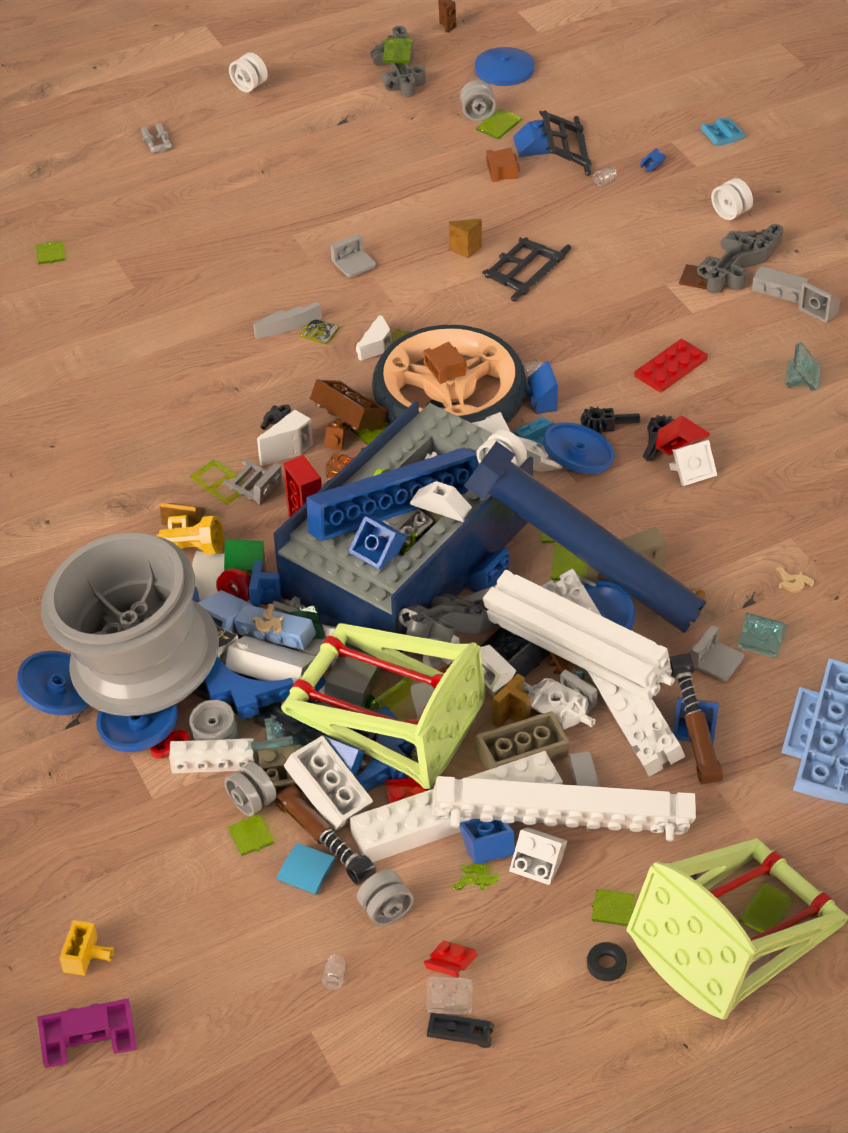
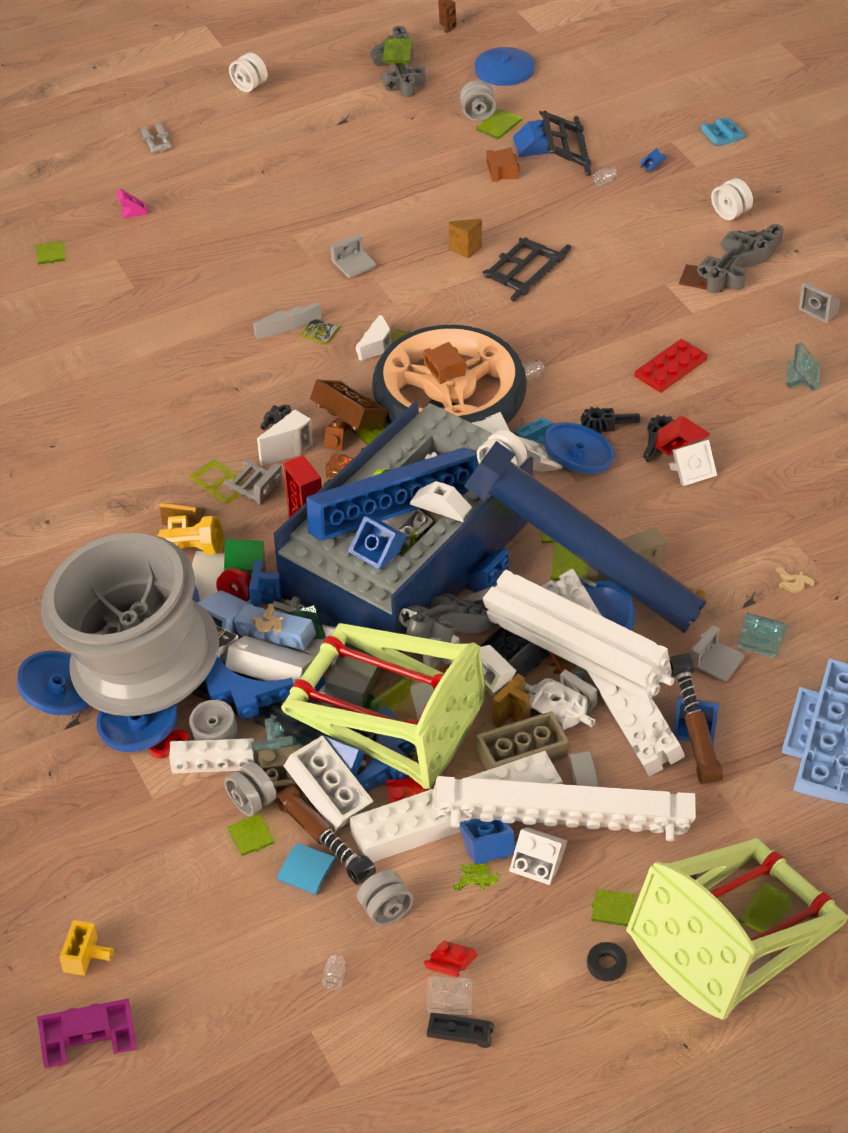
(131, 205): none -> dark pink slope
(543, 389): blue slope -> none
(778, 284): light grey brick -> none

